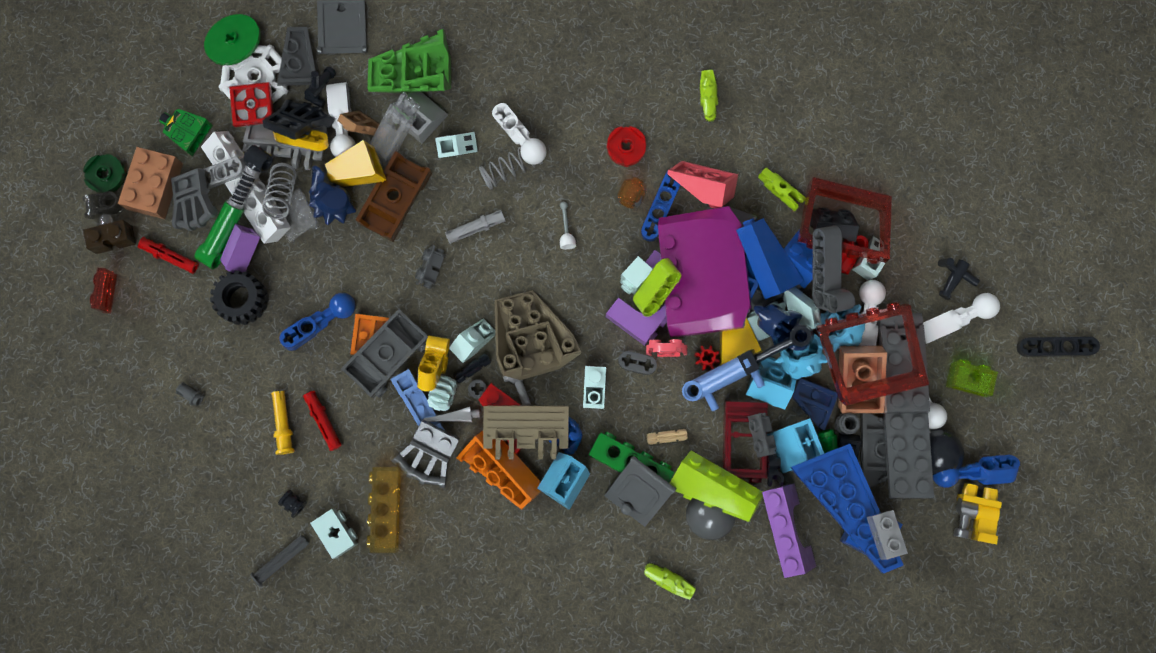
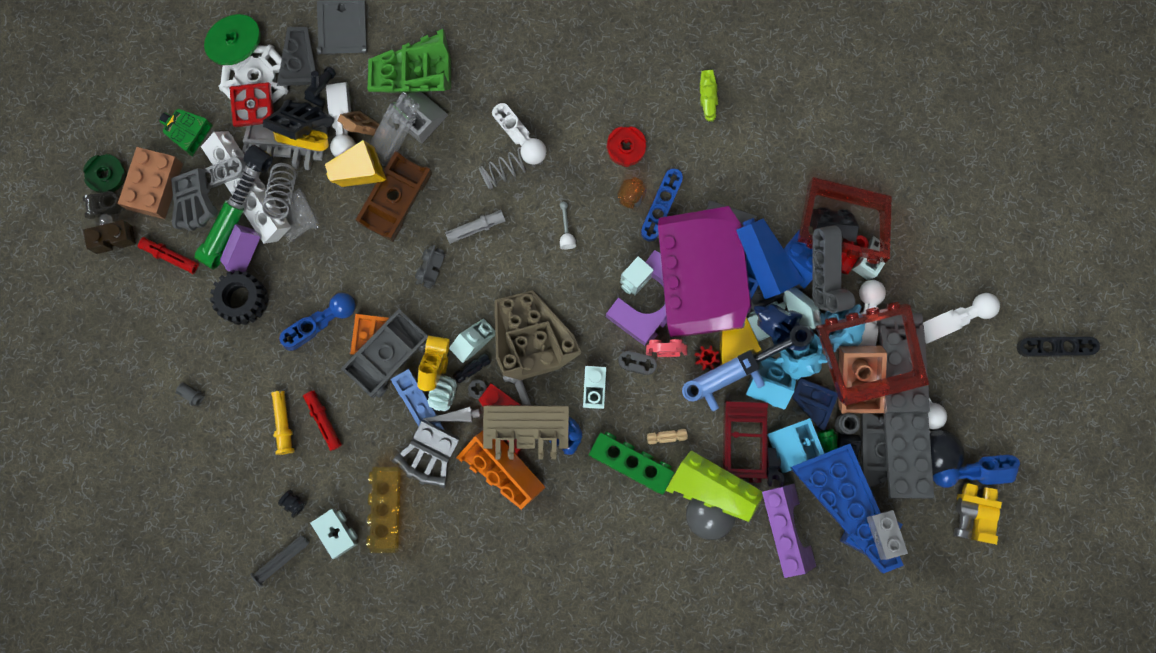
(104, 289): clear red plate -> none
(328, 200): dark blue head -> none
(456, 144): light aqua slope -> none
(564, 480): medium azure slope -> none
(642, 489): dark grey container -> none
(657, 287): lime beam -> none
(670, 581): lime hinge -> none
(705, 183): coral slope -> none
(763, 444): dark grey hinge -> none
(781, 188): lime hinge -> none
(957, 273): black piece -> none
(984, 378): clear neon green brick -> none

